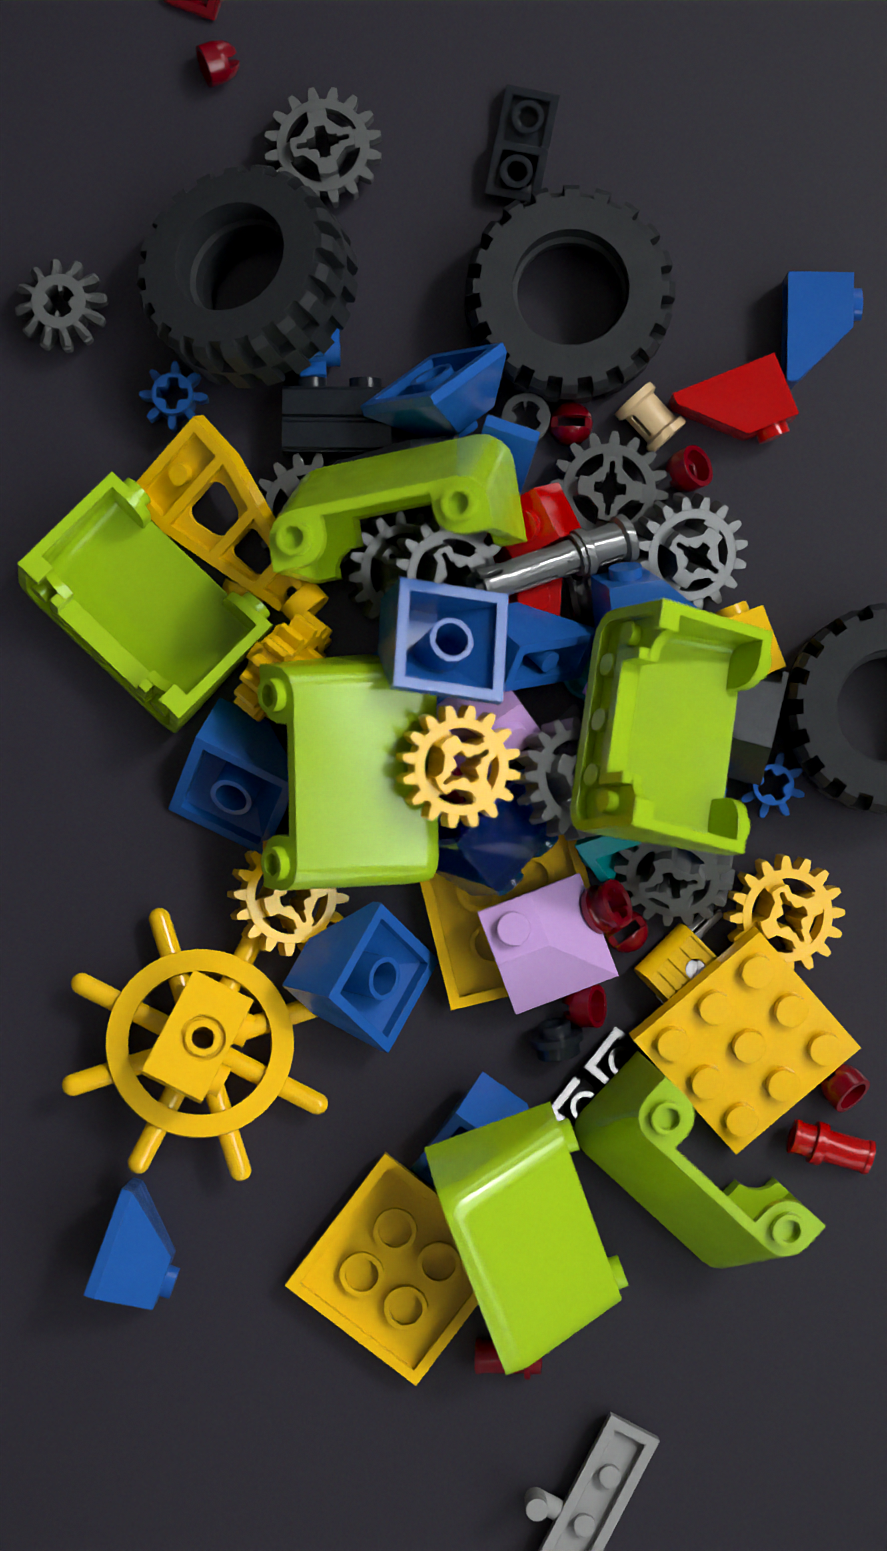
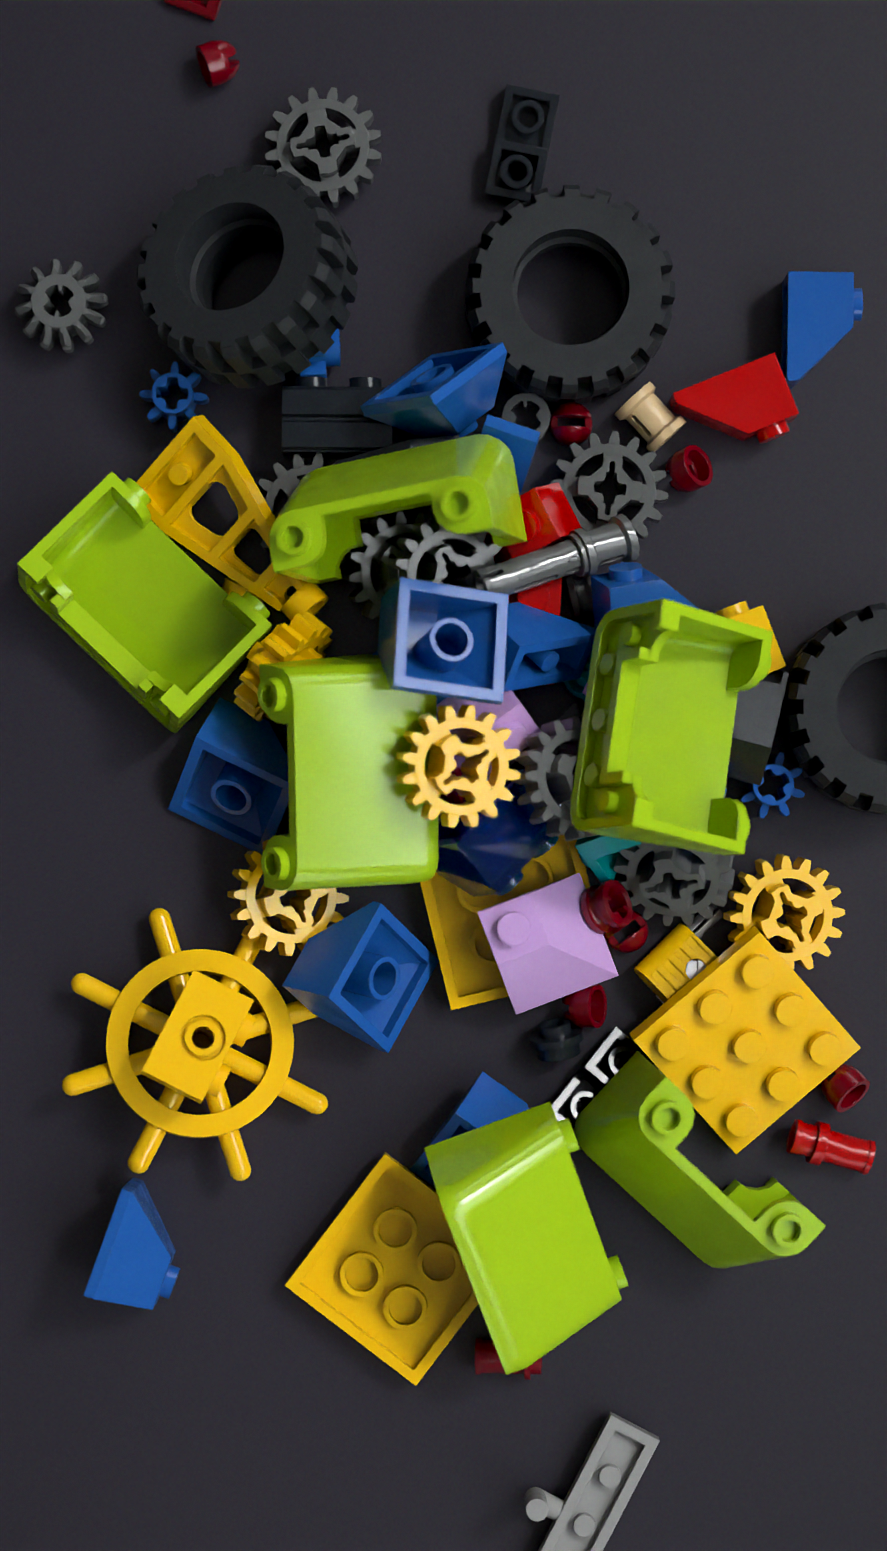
(702, 536): gear -> none

